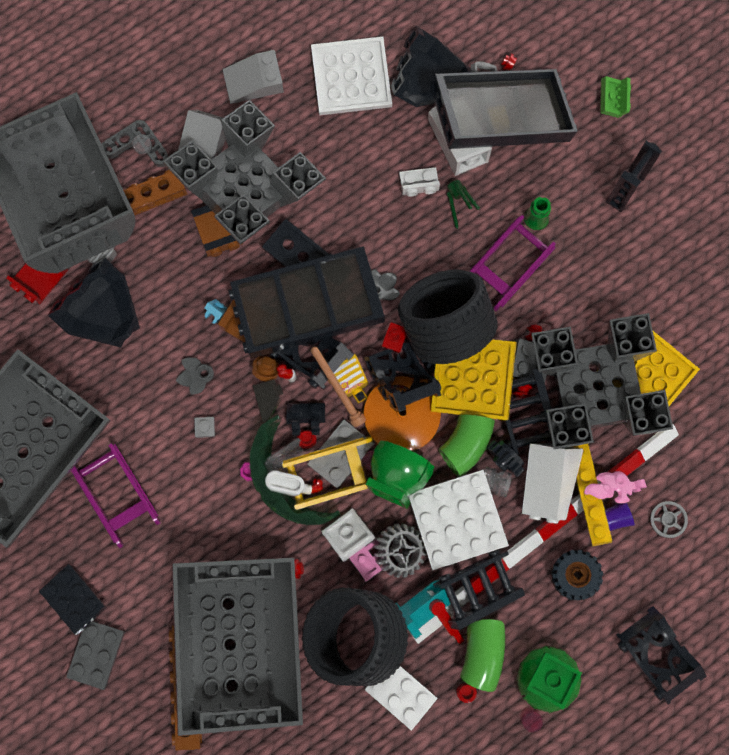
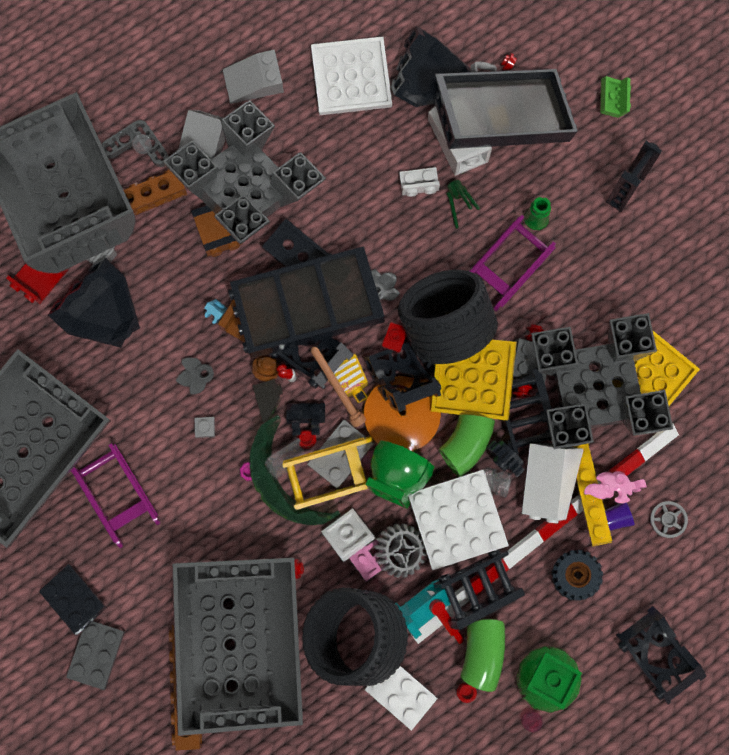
(284, 483): white tile -> none
(316, 487): red arm -> none

